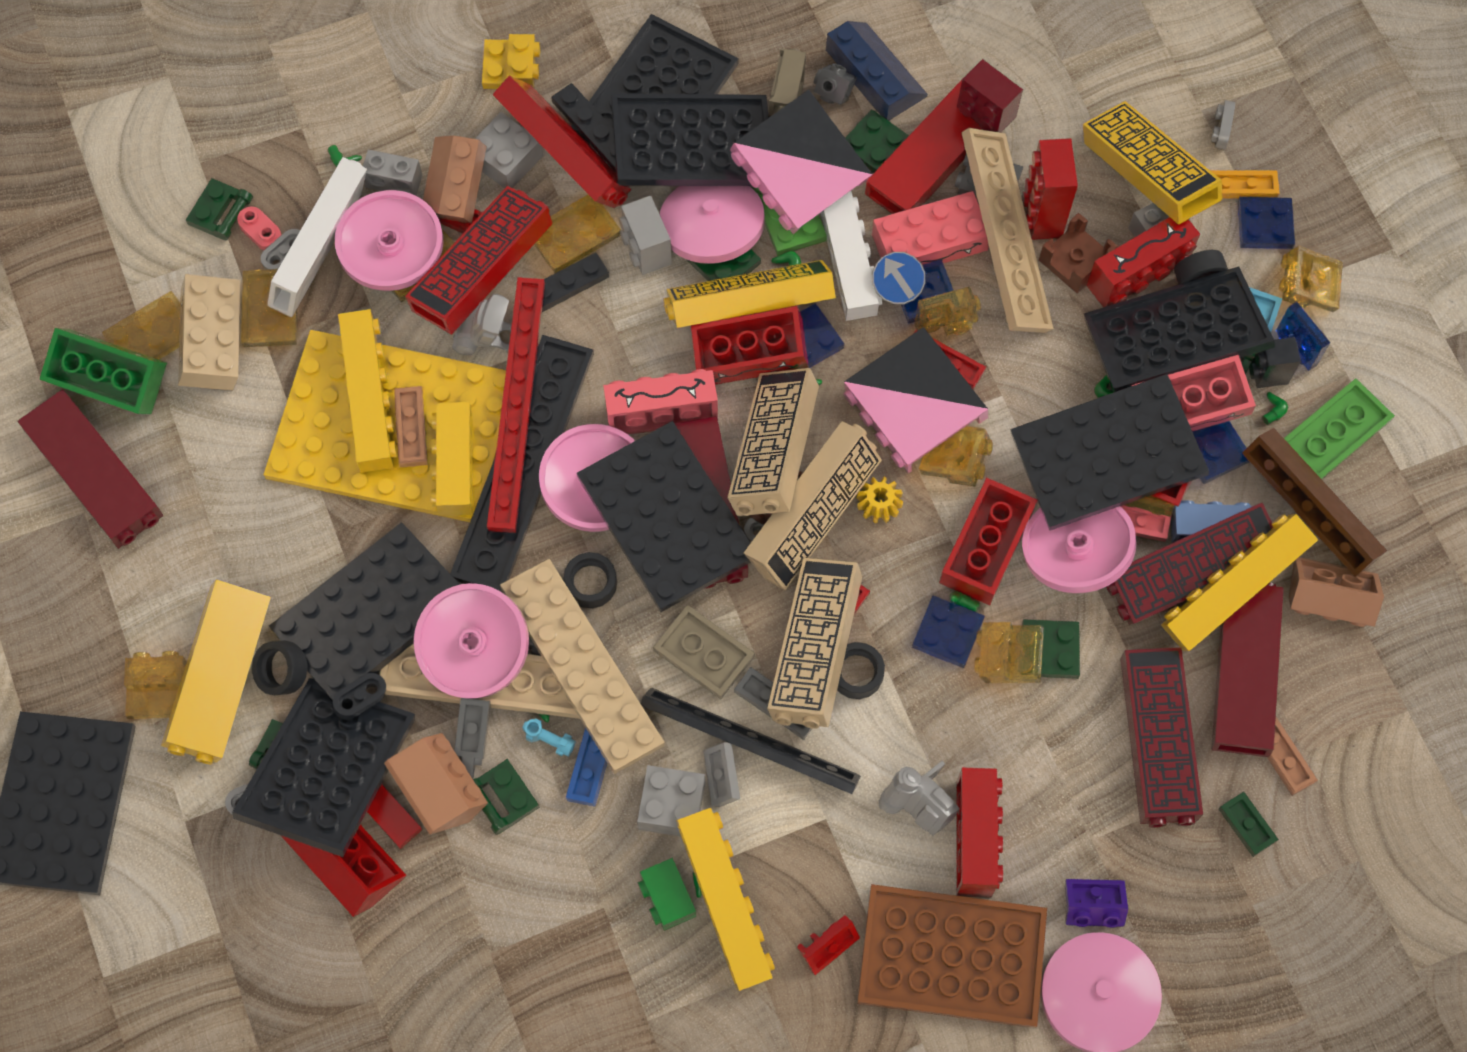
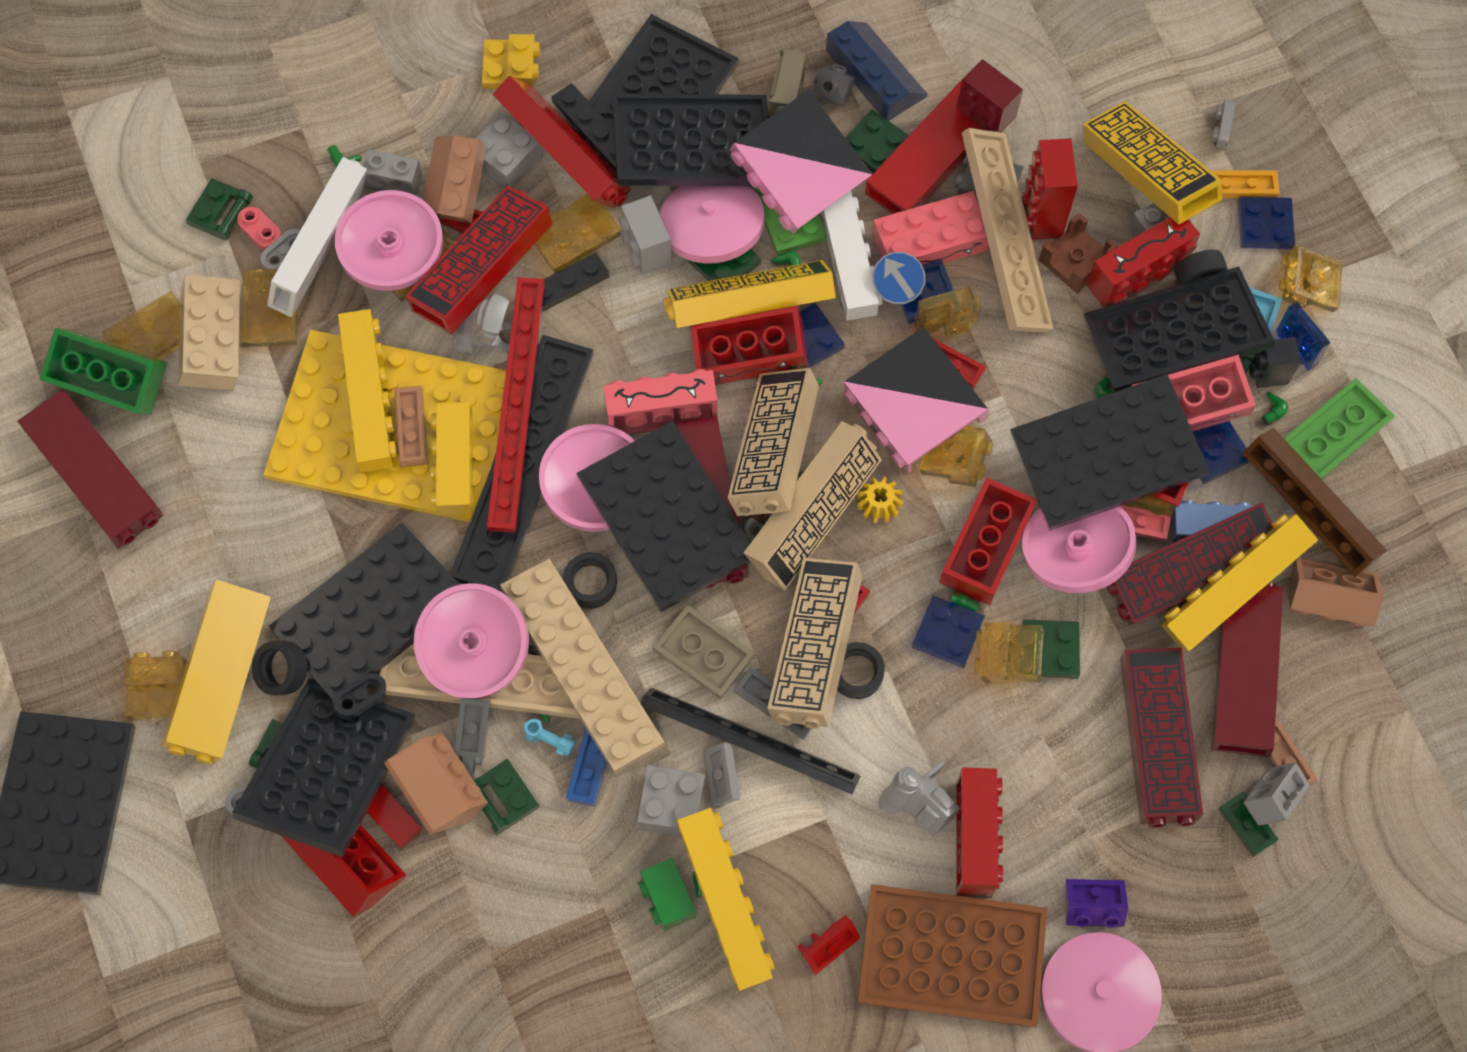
(1277, 794): none -> light grey brick

